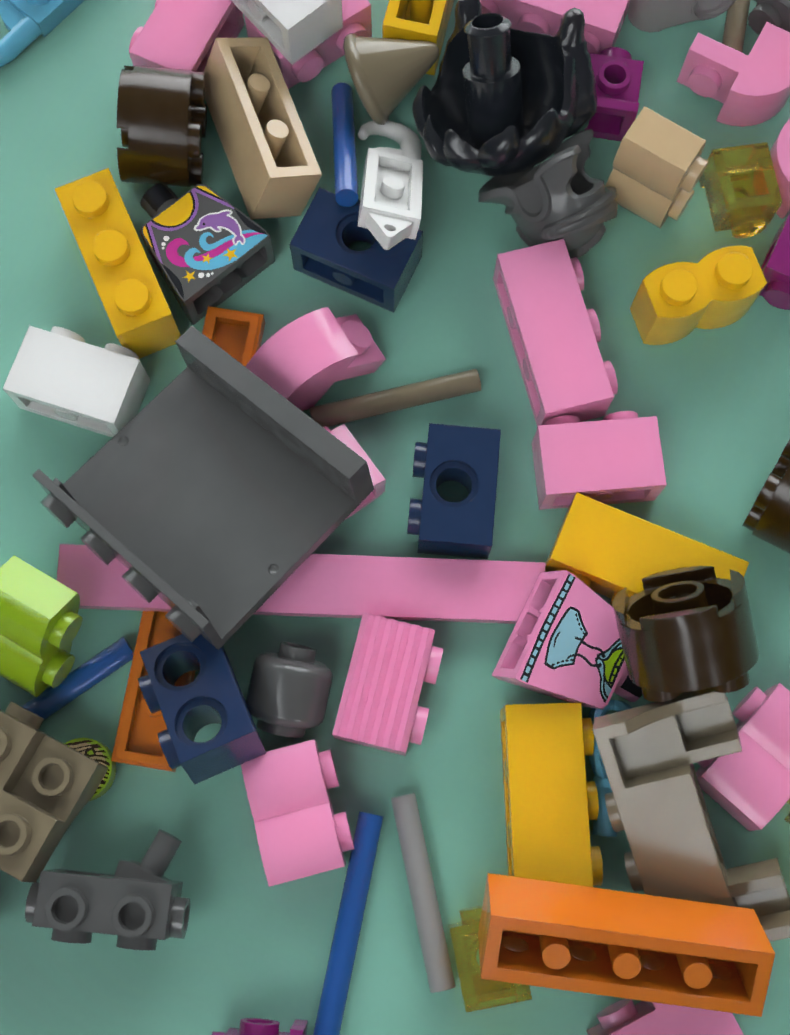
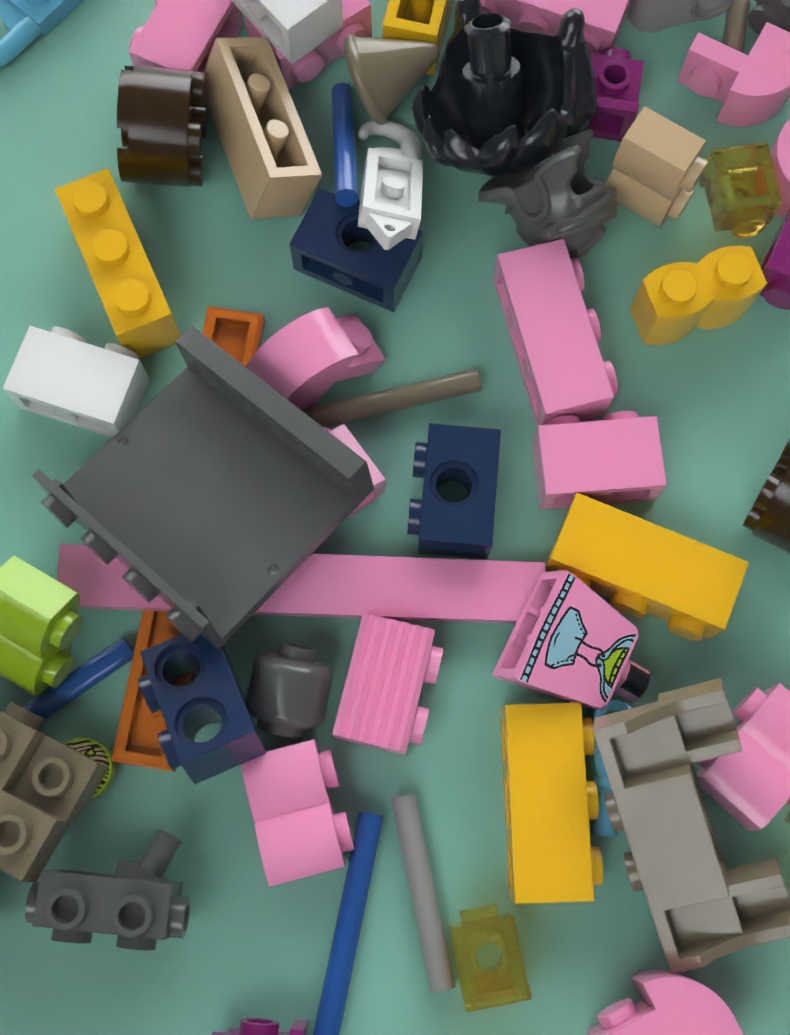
(202, 246): torso -> none
(624, 945): orange brick -> none
(687, 633): dark brown brick -> none

